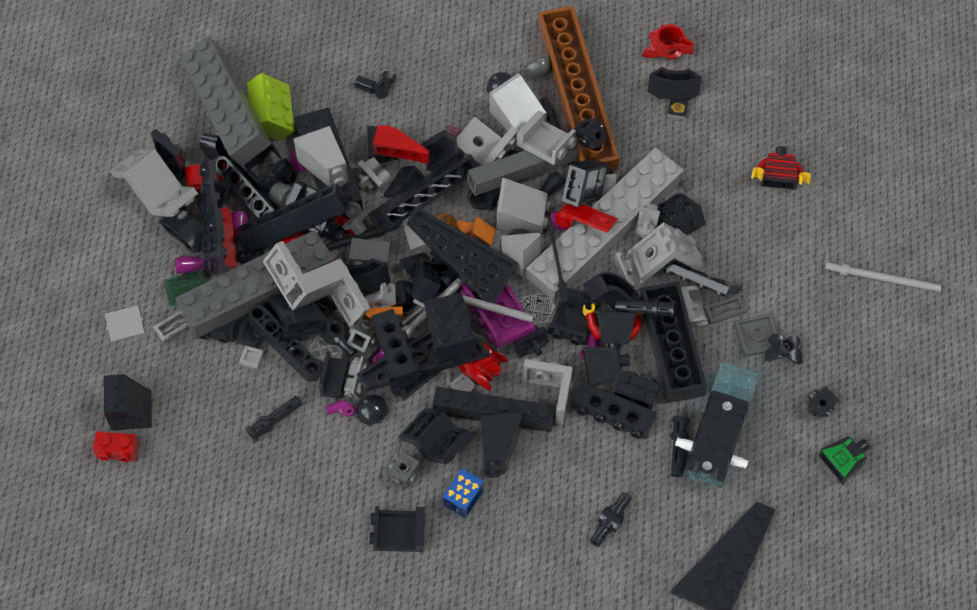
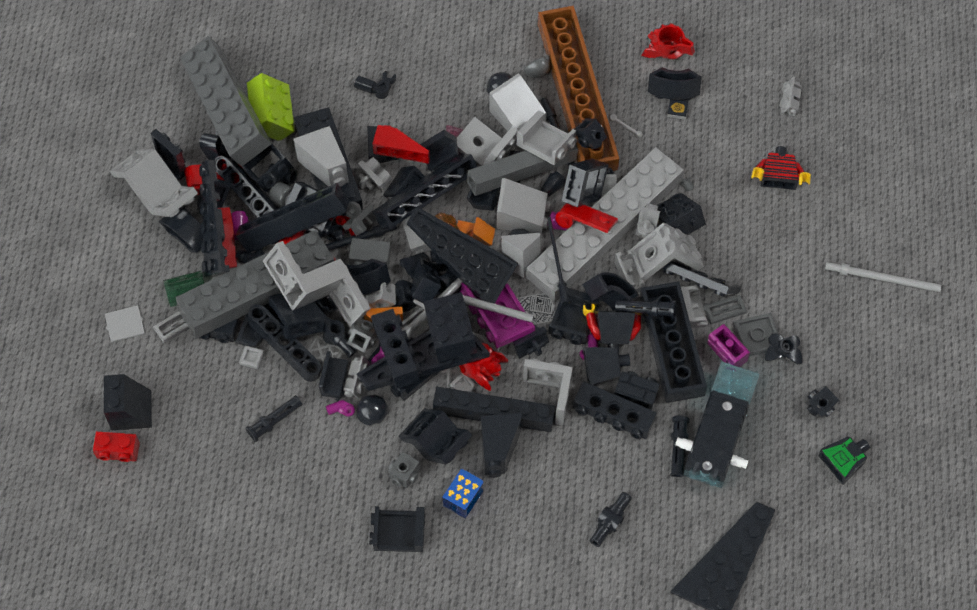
(188, 264): magenta cone -> none
(293, 160): magenta arm -> none
(638, 134): none -> light grey hinge
(727, 346): none -> magenta brick
(790, 91): none -> light grey hinge

